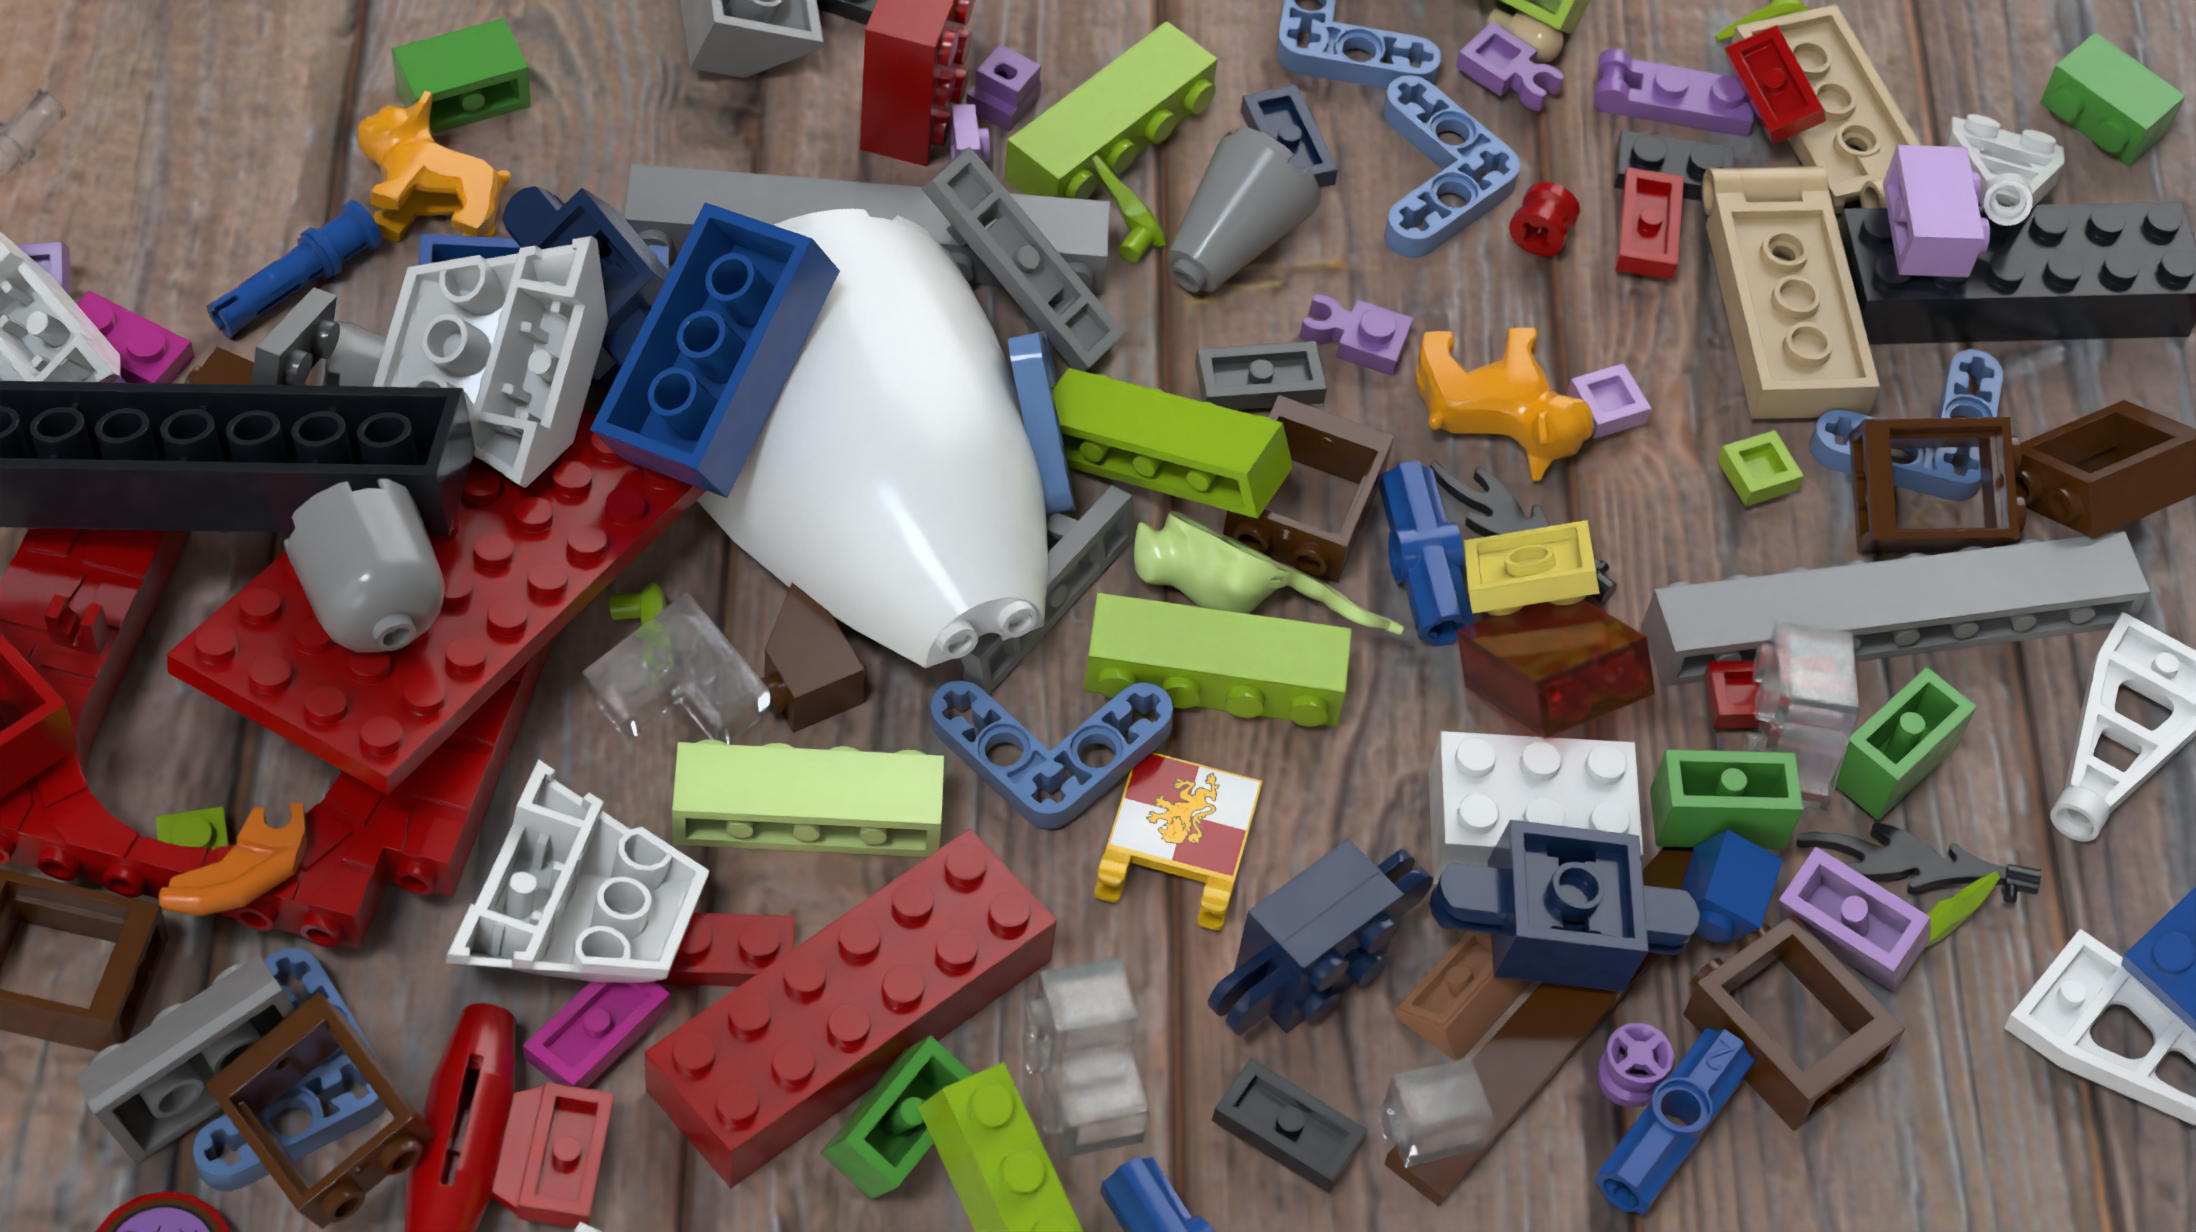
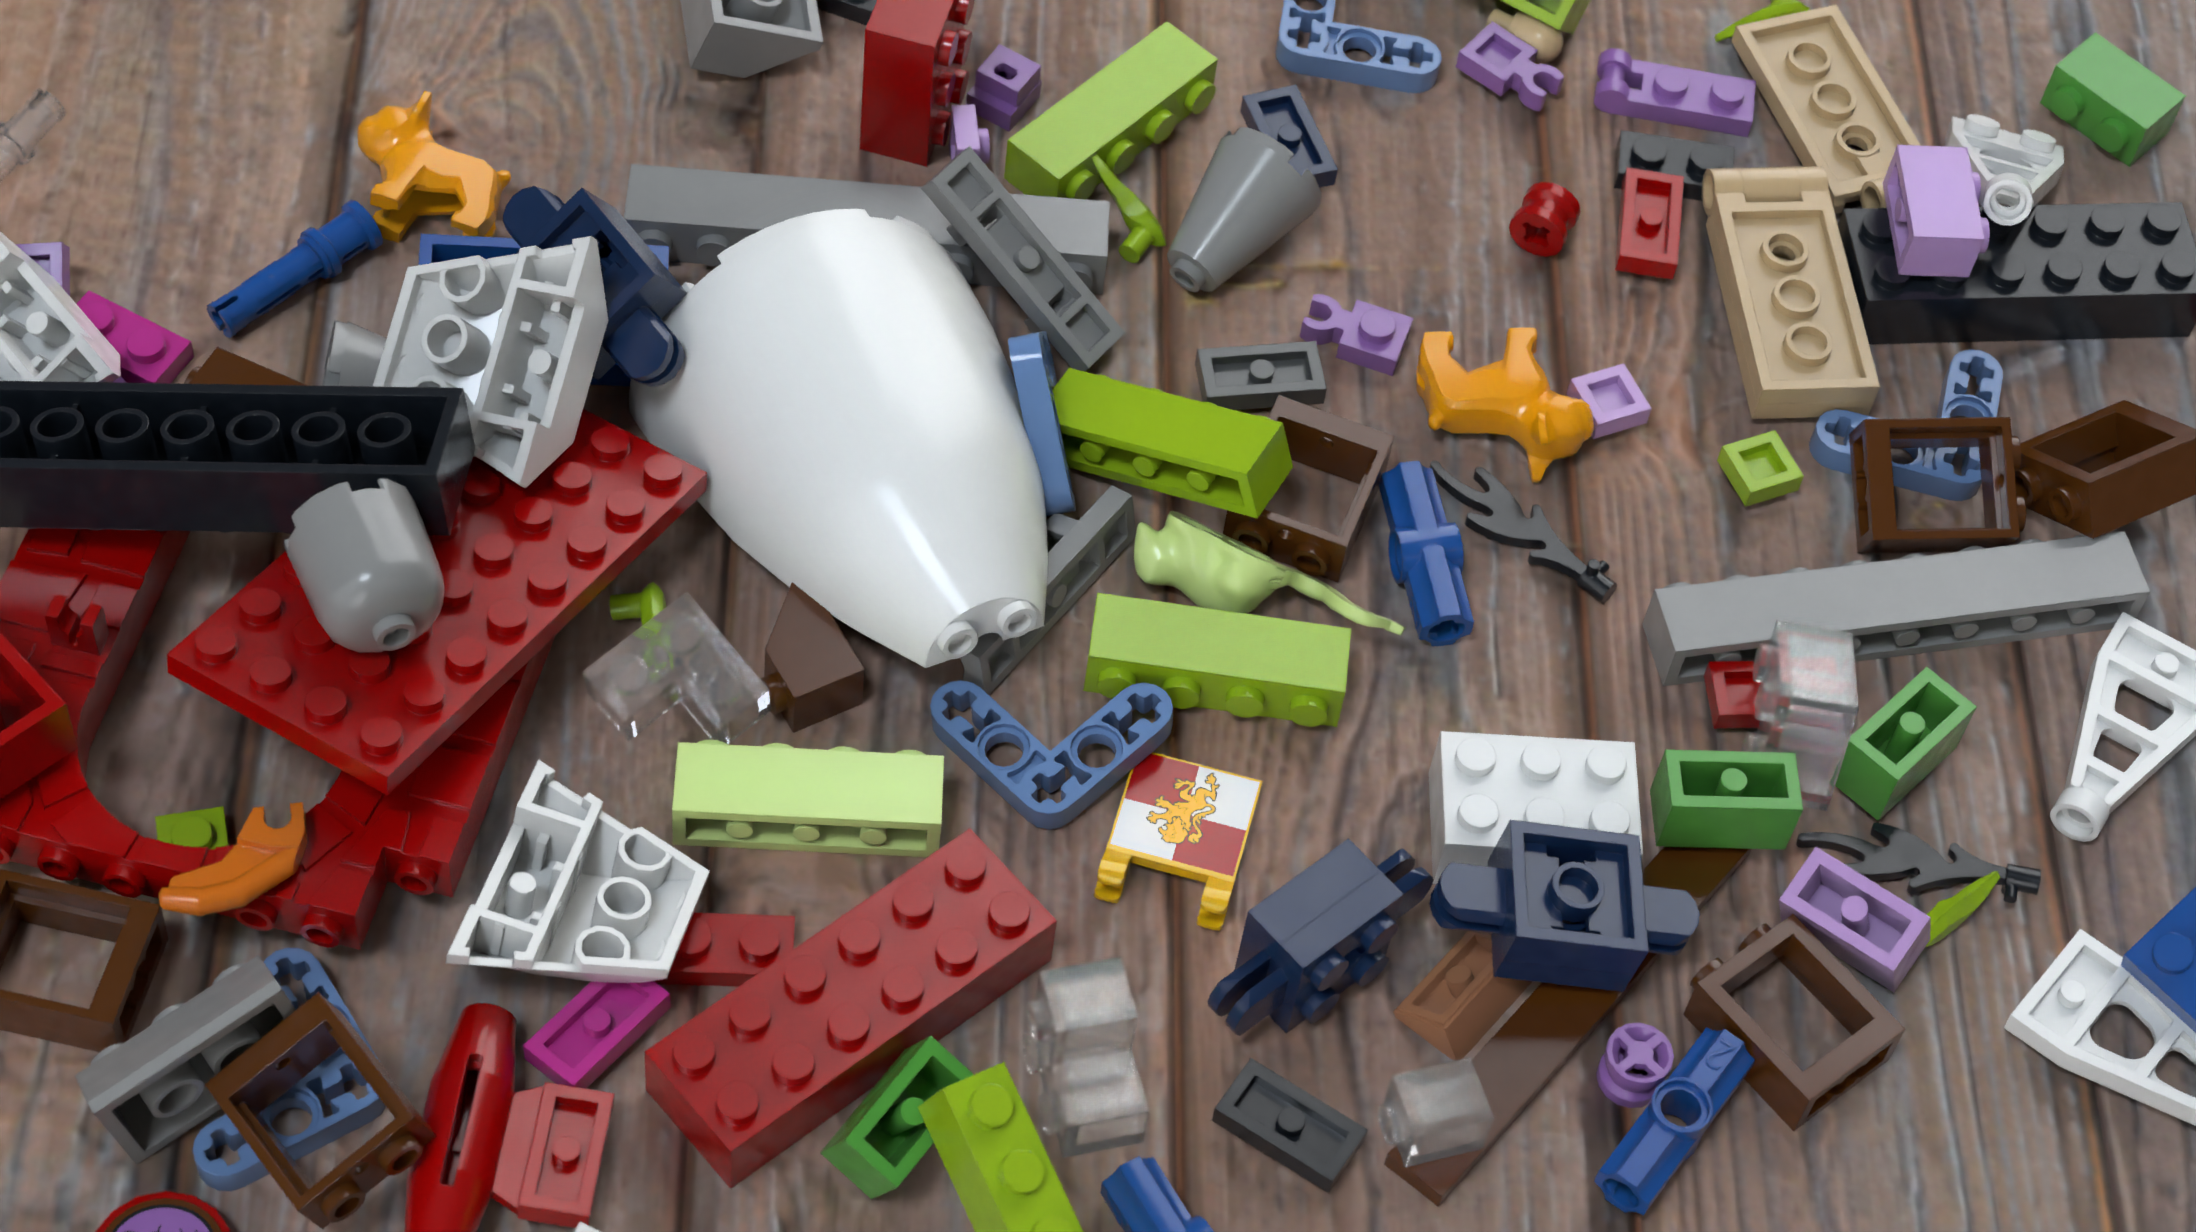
(298, 341): dark grey plate -> none
(469, 72): bright green brick -> none
(715, 349): blue brick -> none
(1460, 165): medium blue beam -> none
(1530, 568): light yellow plate -> none
(1556, 664): clear red brick -> none
(1730, 885): blue brick -> none
(1775, 84): red plate -> none

